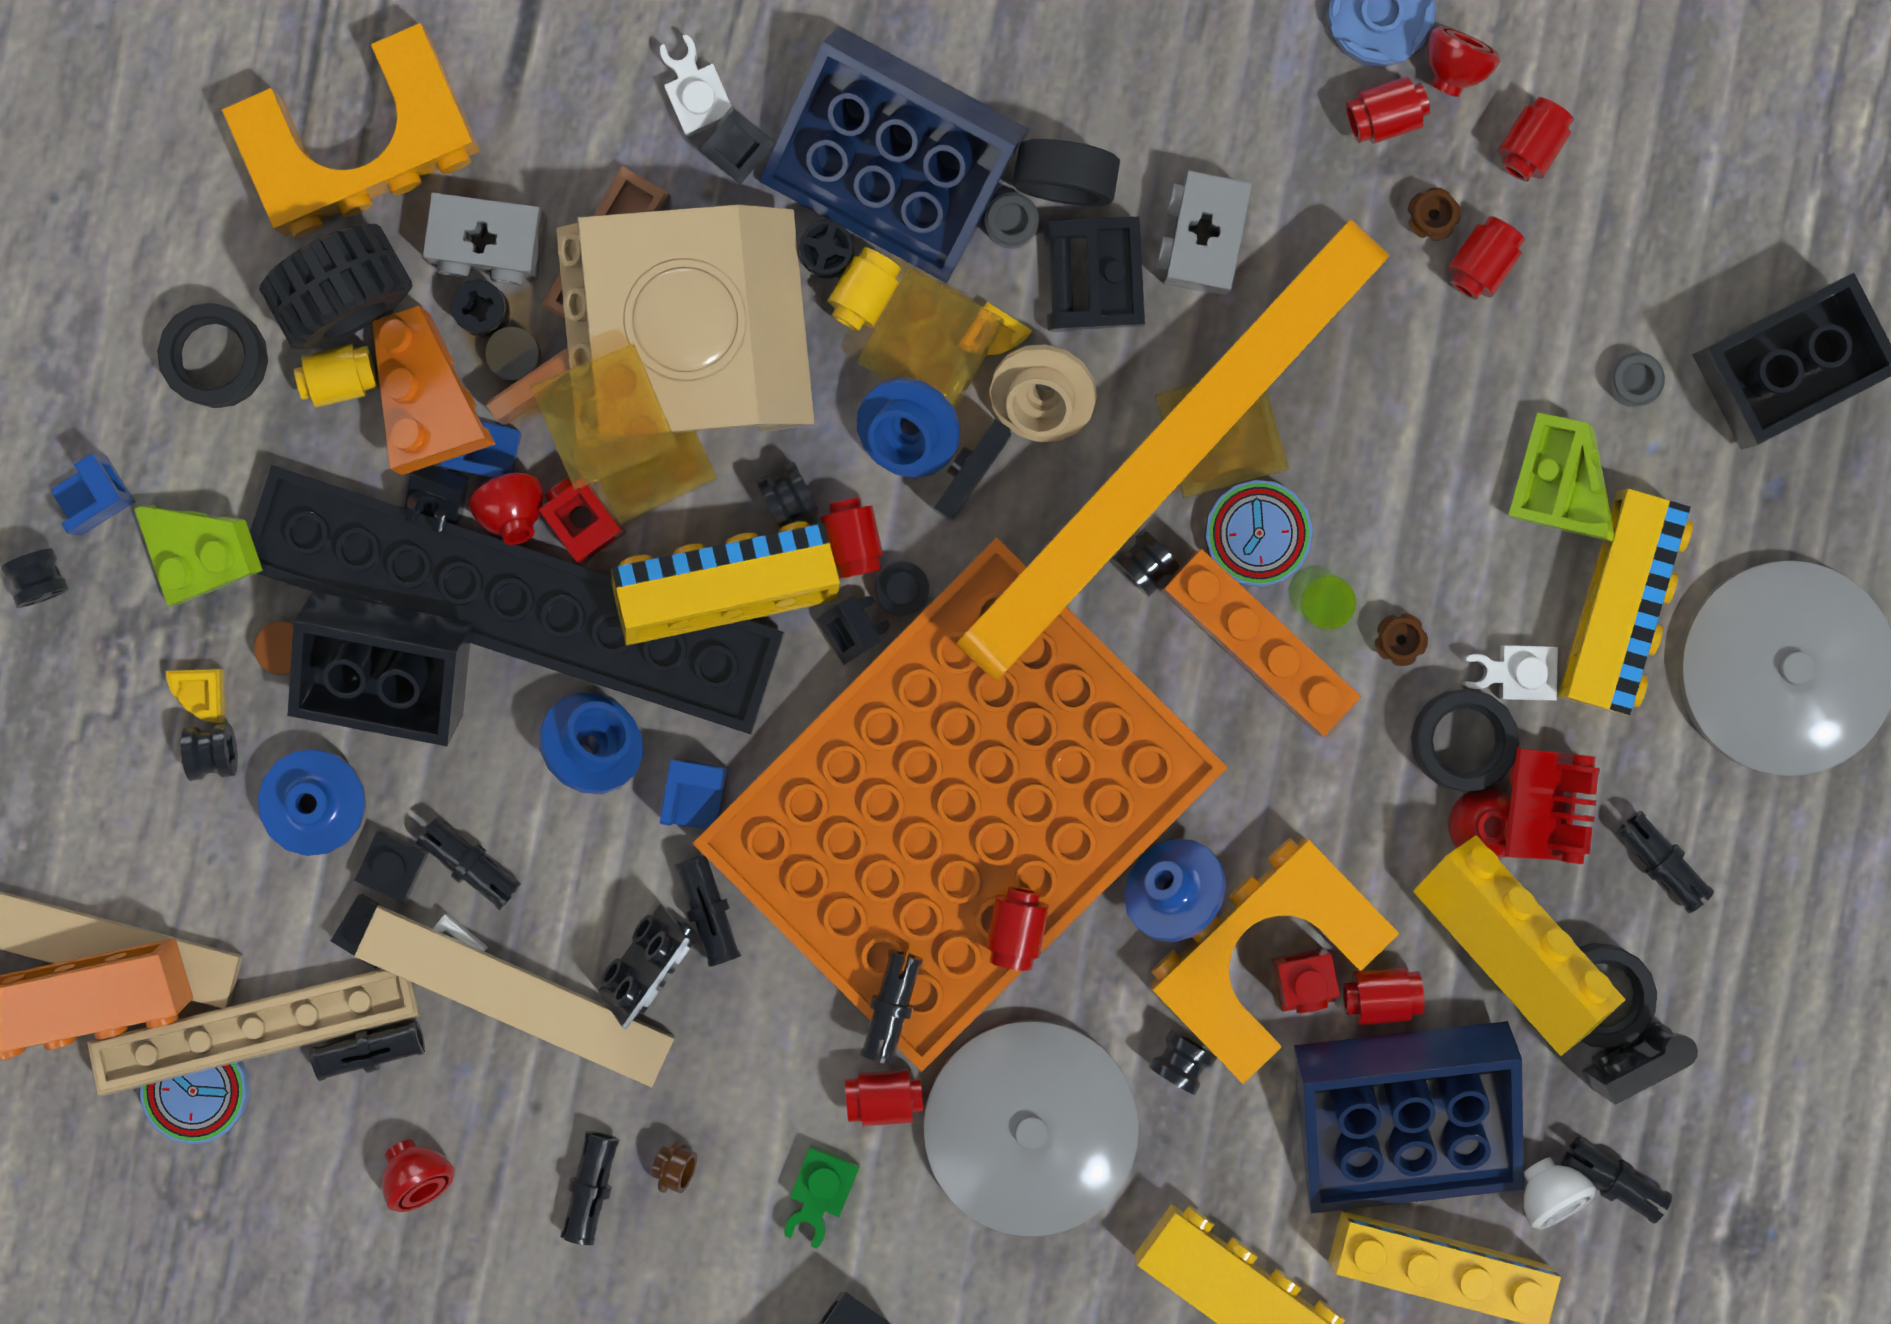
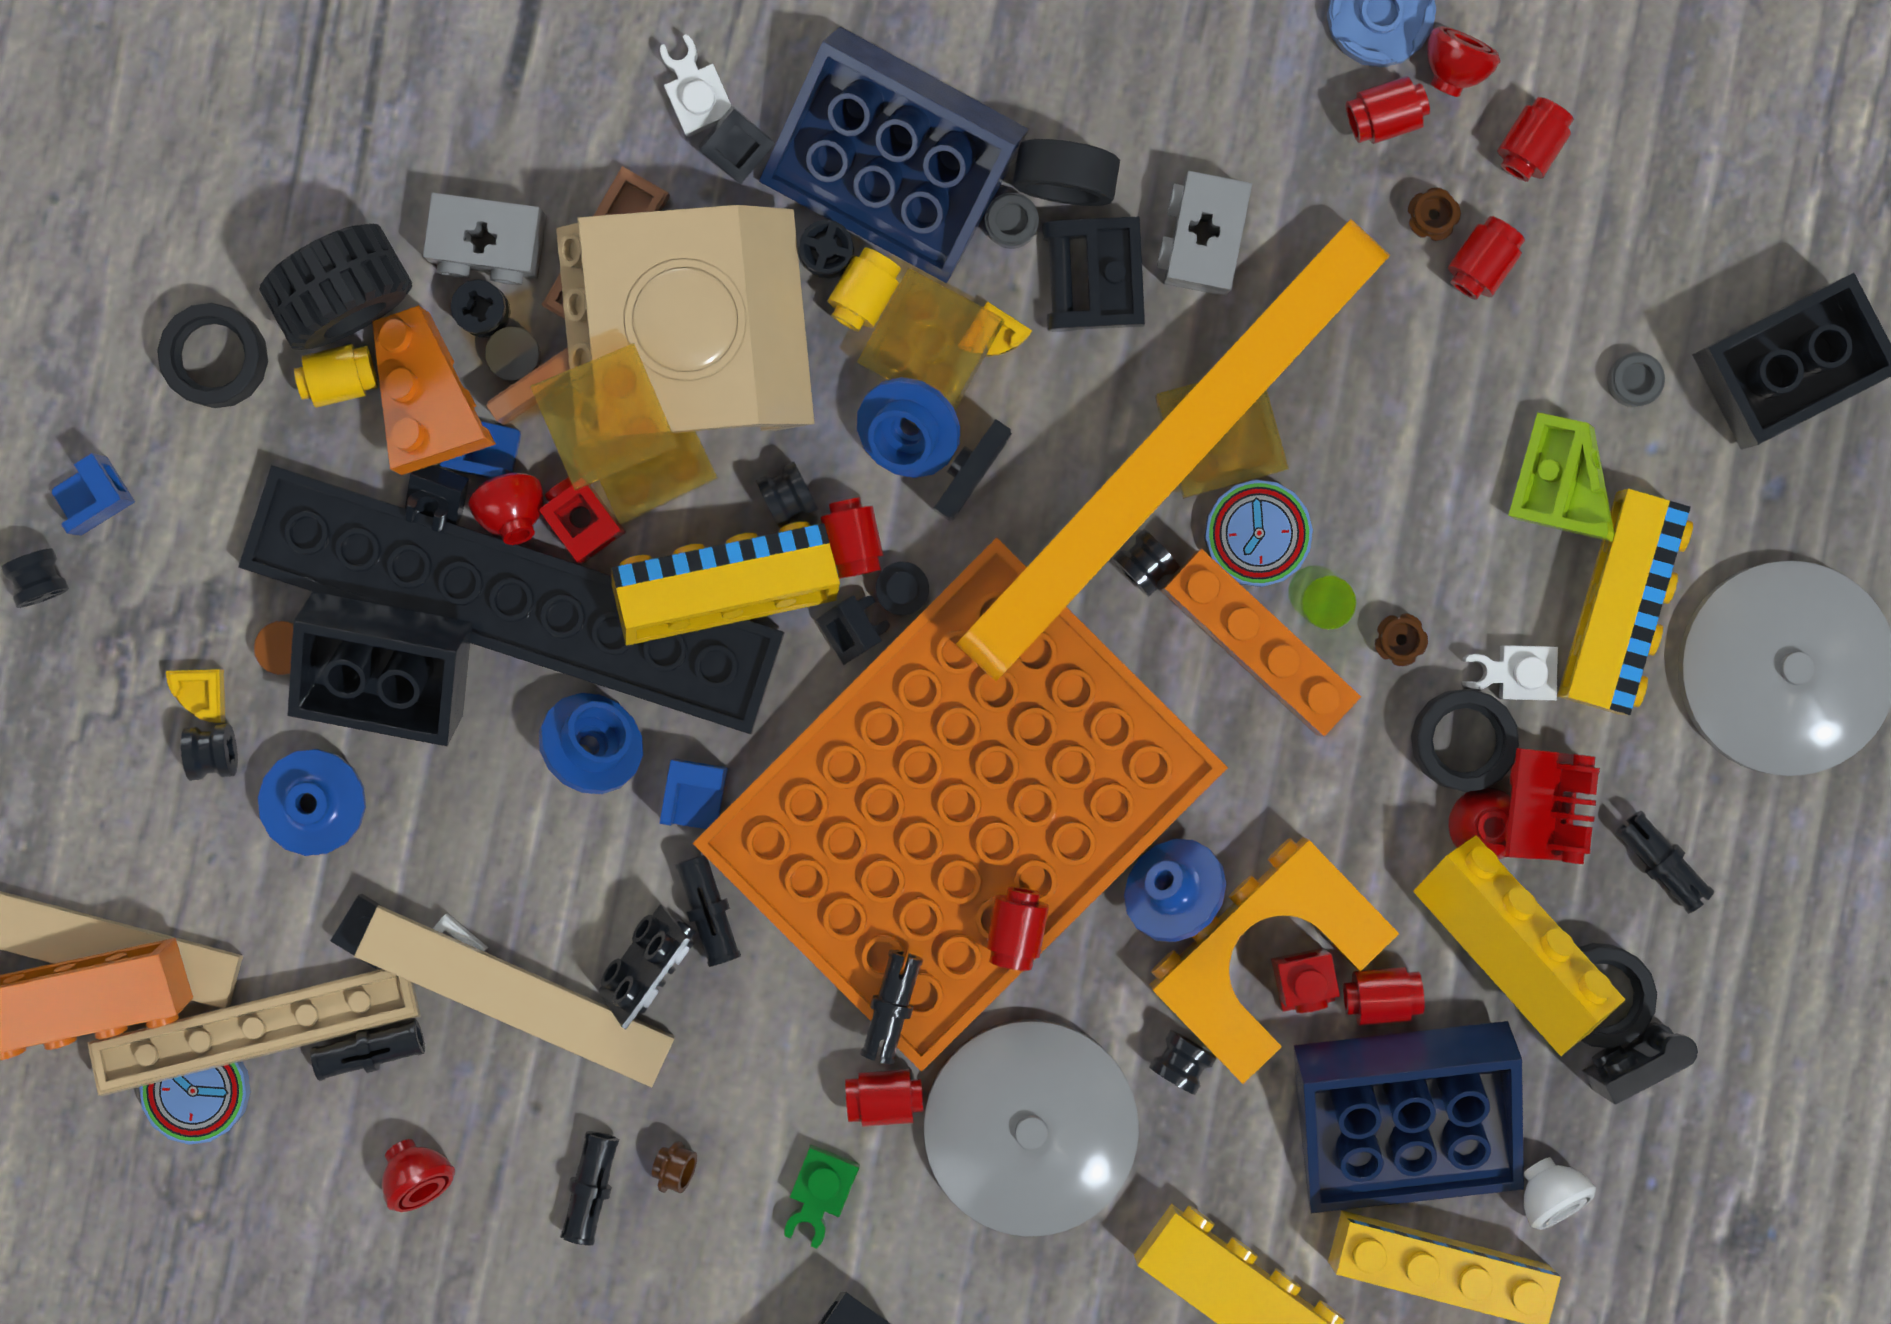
(196, 551): lime wing -> none
(391, 866): black plate -> none
(427, 137): light orange arch -> none
(468, 863): black pin -> none
(1039, 412): tan piece -> none
(1617, 1180): black pin -> none

